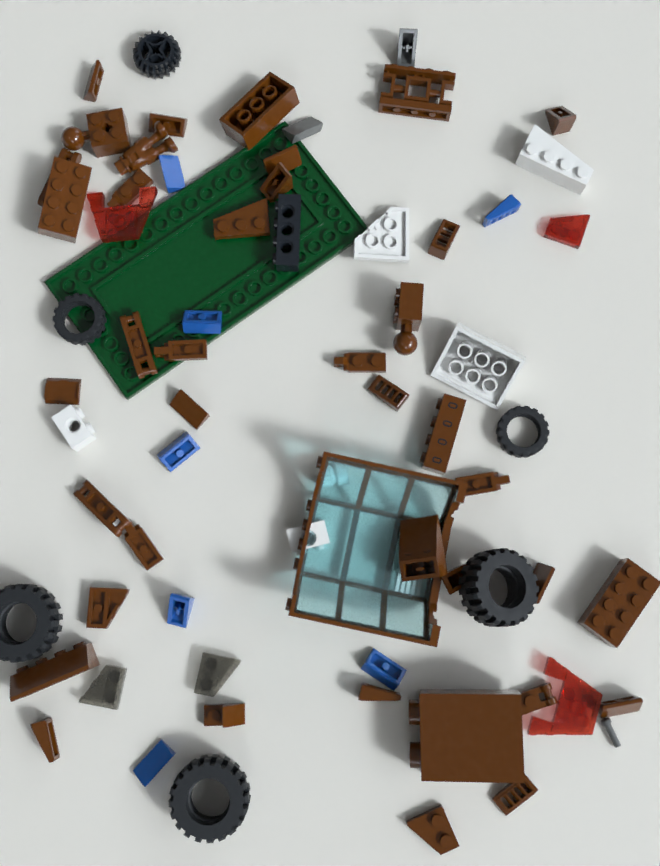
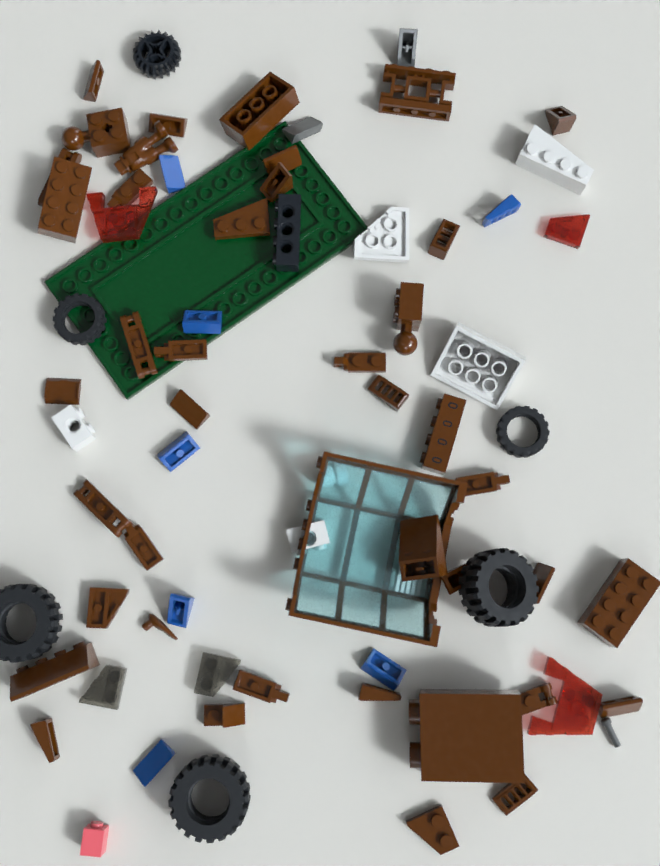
(94, 839): none -> coral brick
(157, 623): none -> reddish brown bar
(259, 687): none -> reddish brown hinge

